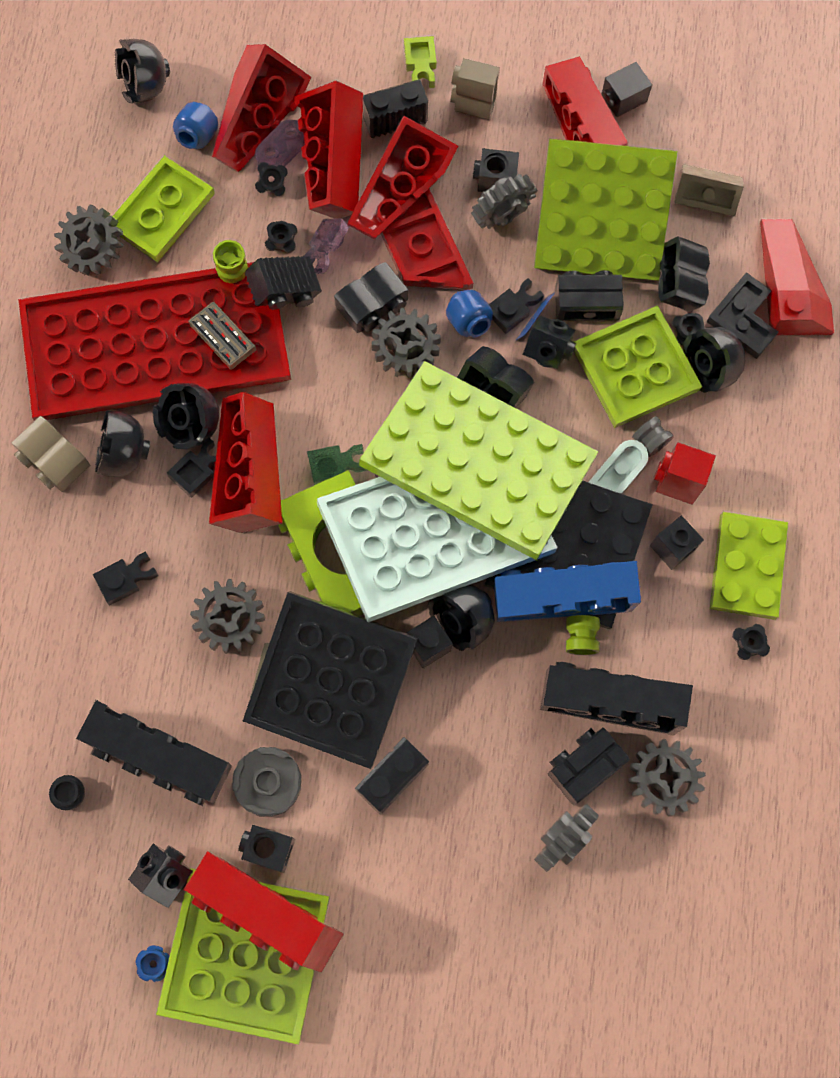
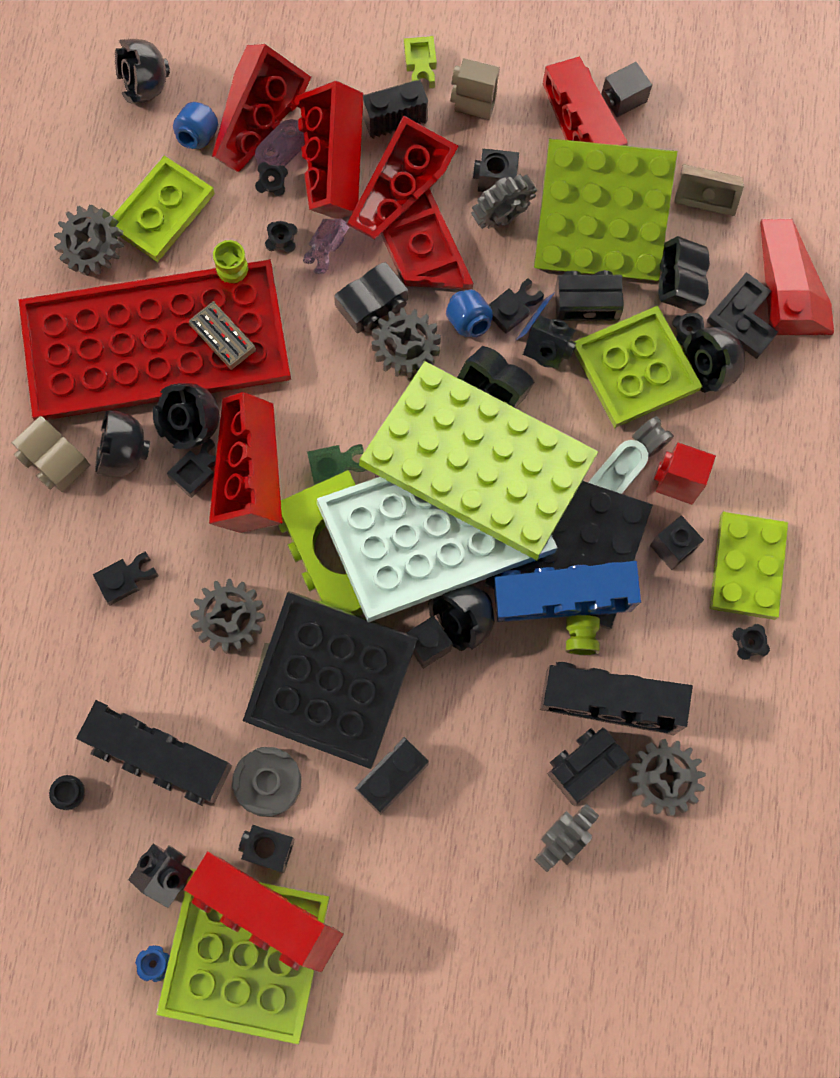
(283, 281): black brick -> none

